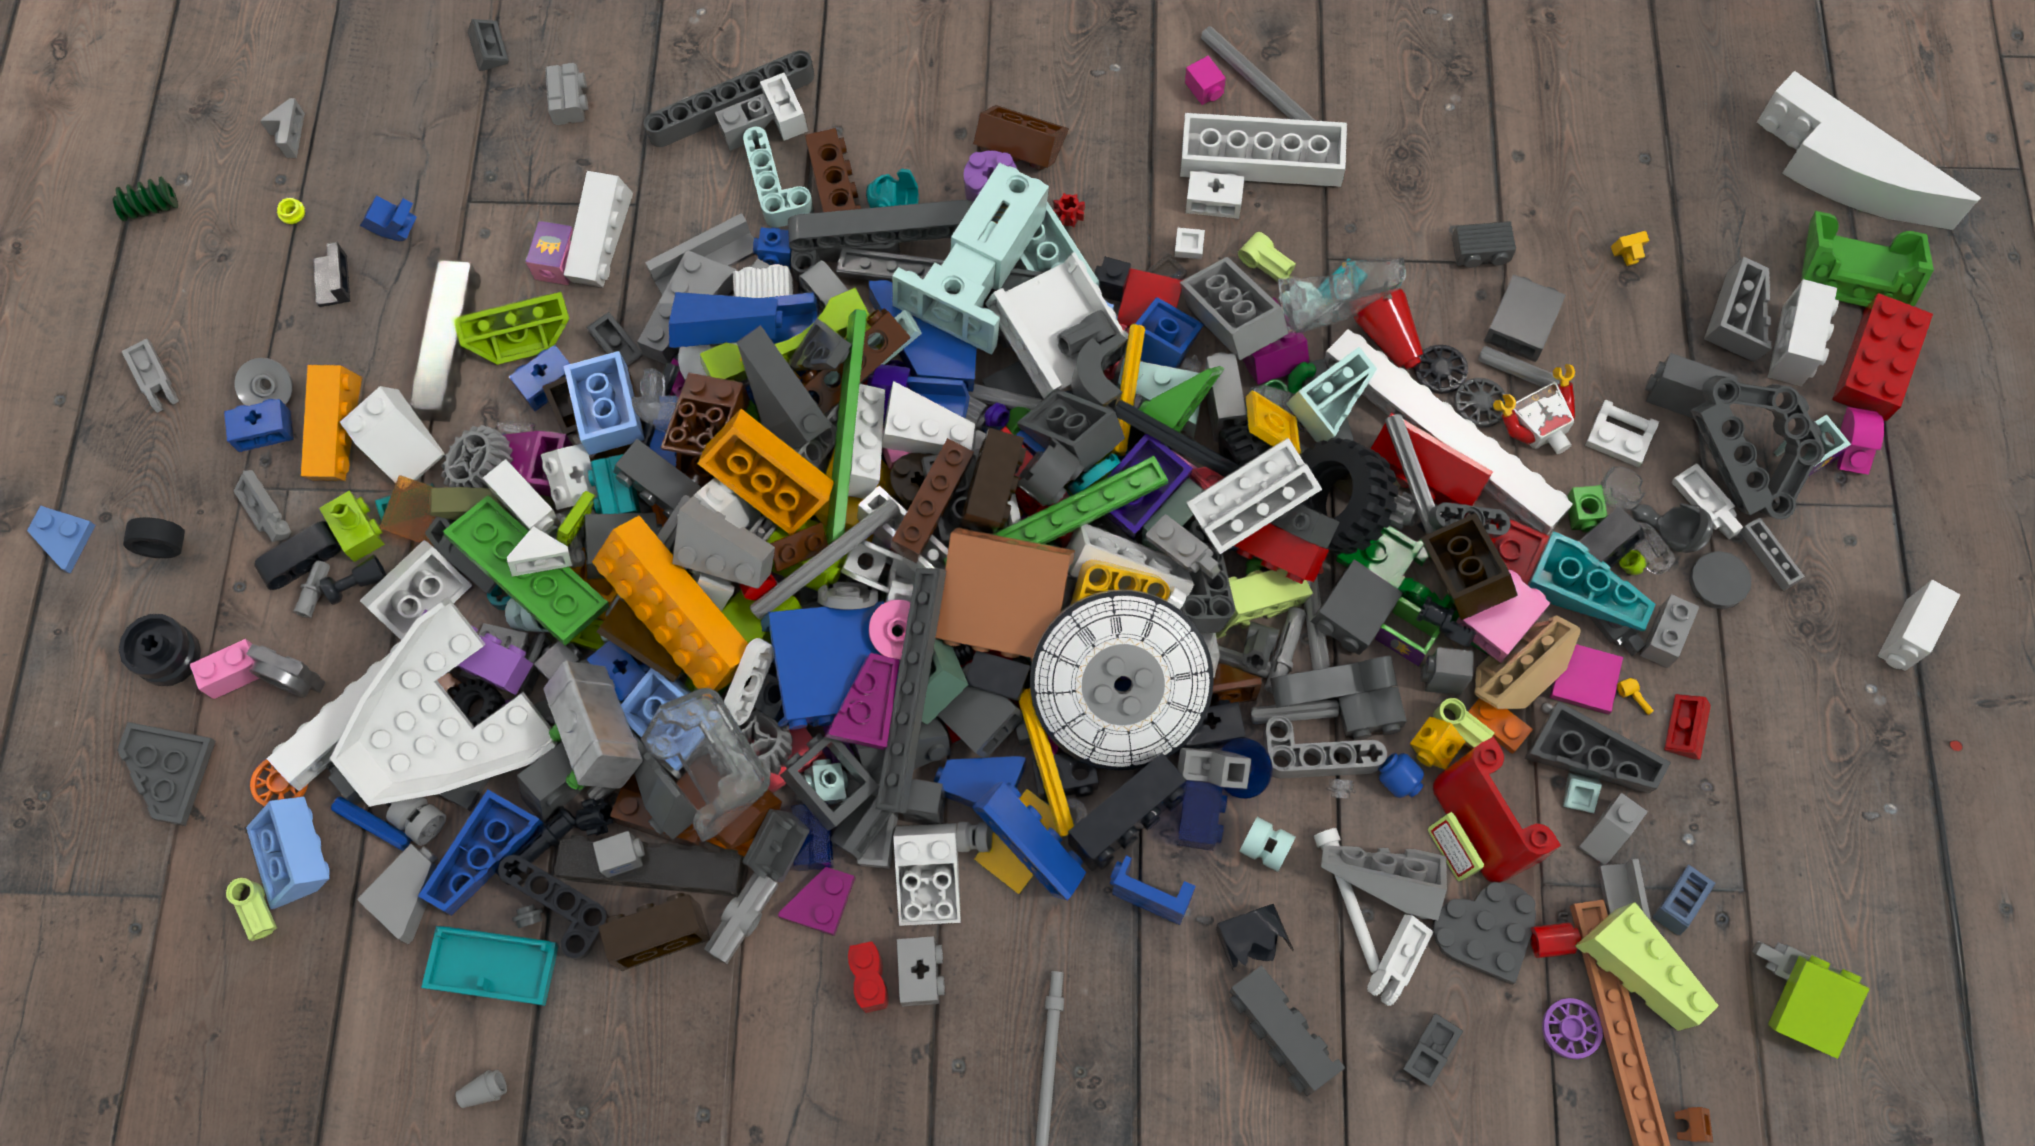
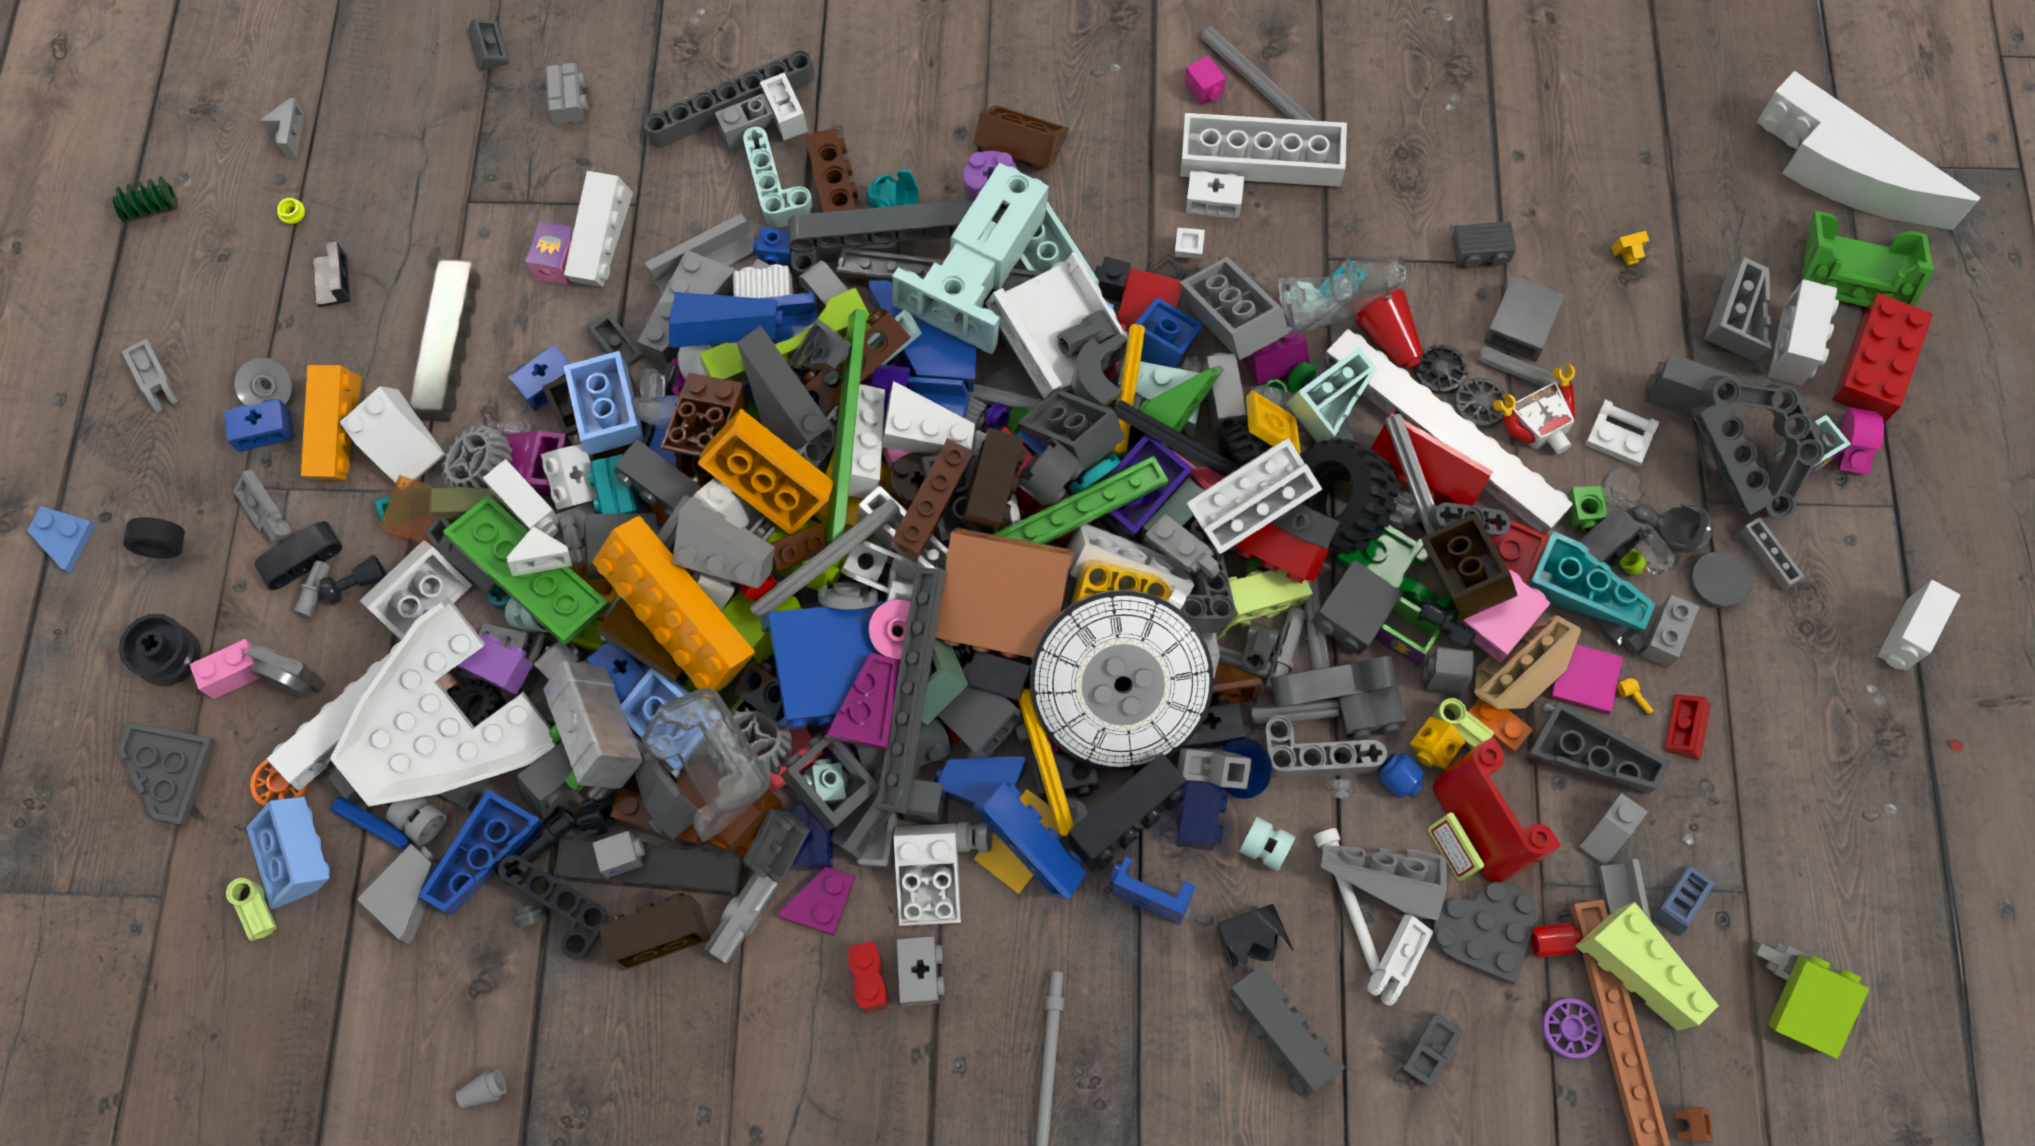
(352, 526): lime brick -> none
(388, 219): blue brick -> none
(490, 965): teal container -> none
(514, 328): lime wedge -> none
(575, 519): lime tile -> none
(754, 663): white beam -> none
(1069, 209): red gear -> none
(1261, 253): yellowish green piece -> none
(1581, 792): light aqua slope -> none
(1703, 492): white hinge -> none

